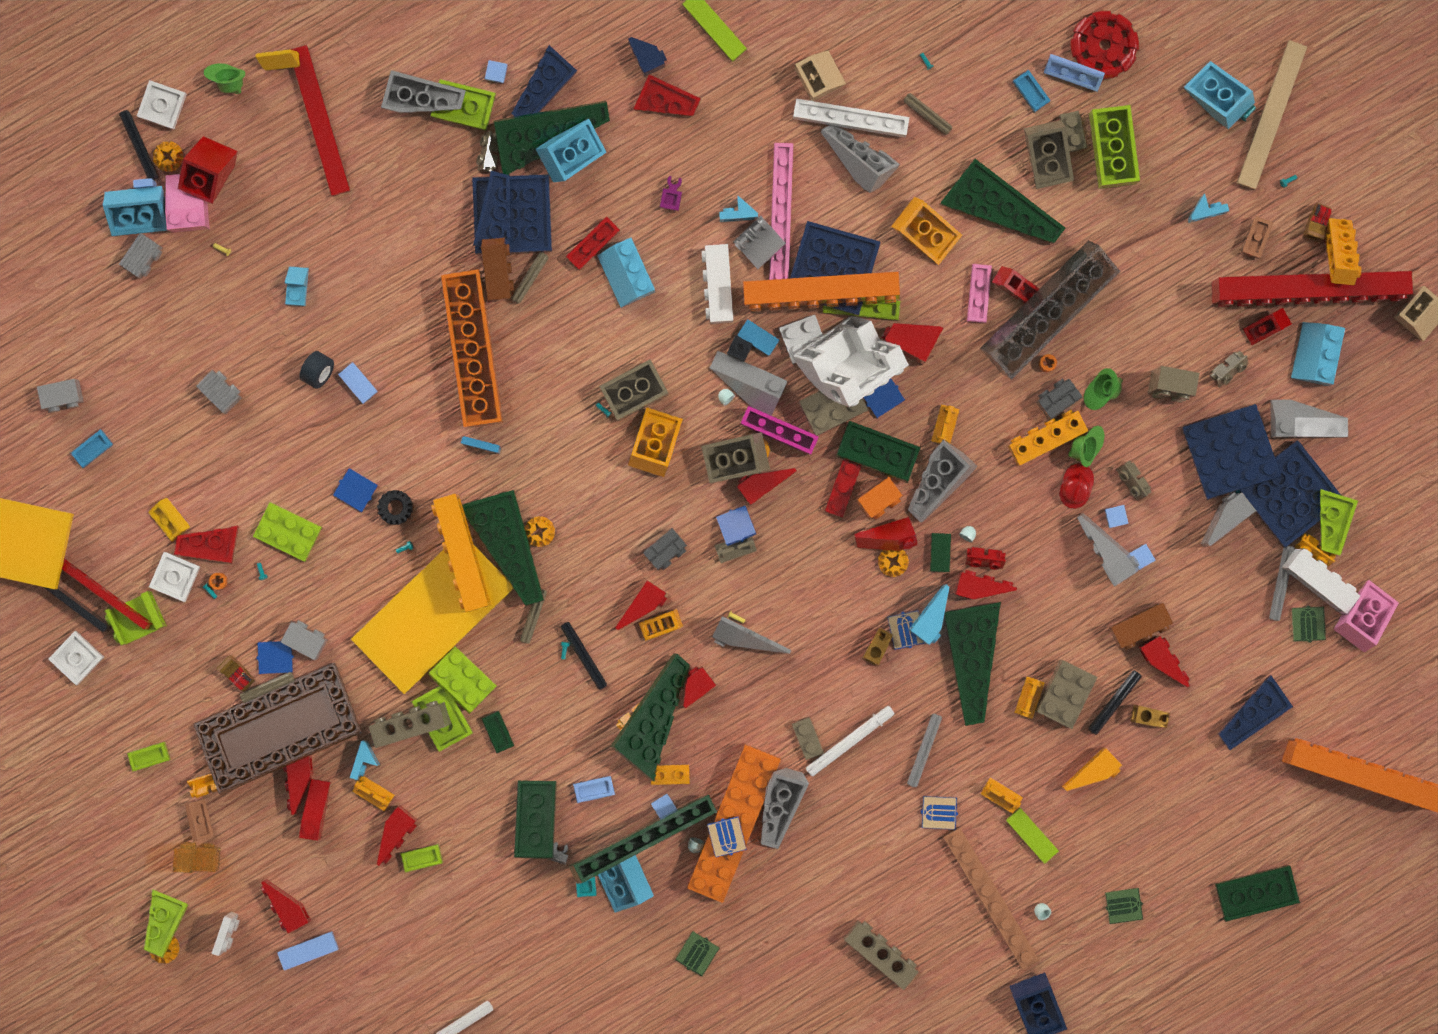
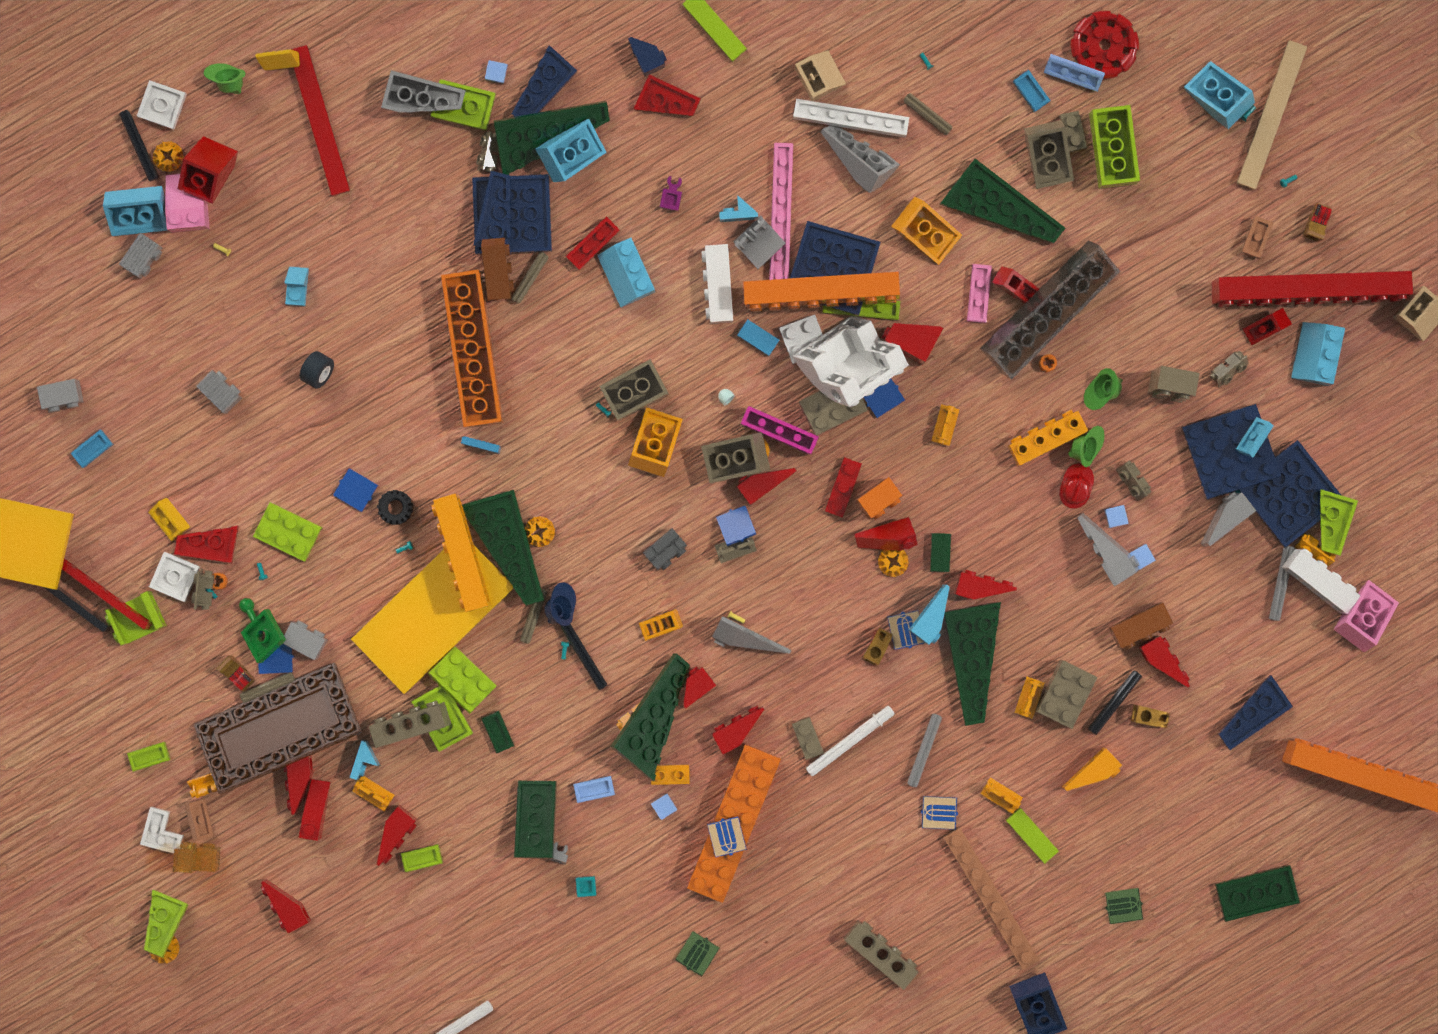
(76, 658): white plate -> none
(144, 183): light blue tile -> none
(155, 832): none -> white plate
(201, 596): none -> dark tan hinge
(224, 940): white plate -> none
(254, 631): none -> green plate
(308, 950): light blue tile -> none
(358, 383): light blue tile -> none
(561, 605): none -> dark blue piece
(626, 885): medium azure slope -> none
(642, 839): dark green brick -> none
(646, 601): red slope -> none
(695, 845): light aqua hinge -> none
(733, 734): none -> red slope
(739, 348): black brick -> none
(751, 383): light grey wedge -> none
(780, 804): light grey wedge -> none
(878, 451): dark green tile -> none
(944, 474): light grey wedge -> none
(968, 533): light aqua hinge -> none
(994, 560): red hinge -> none
(1042, 911): light aqua hinge -> none
(1058, 399): dark grey brick -> none
(1202, 210): medium azure slope -> none
(1254, 437): none -> medium azure plate
(1300, 420): light grey wedge -> none
(1308, 624): clear green piece -> none
(1342, 252): light orange brick -> none

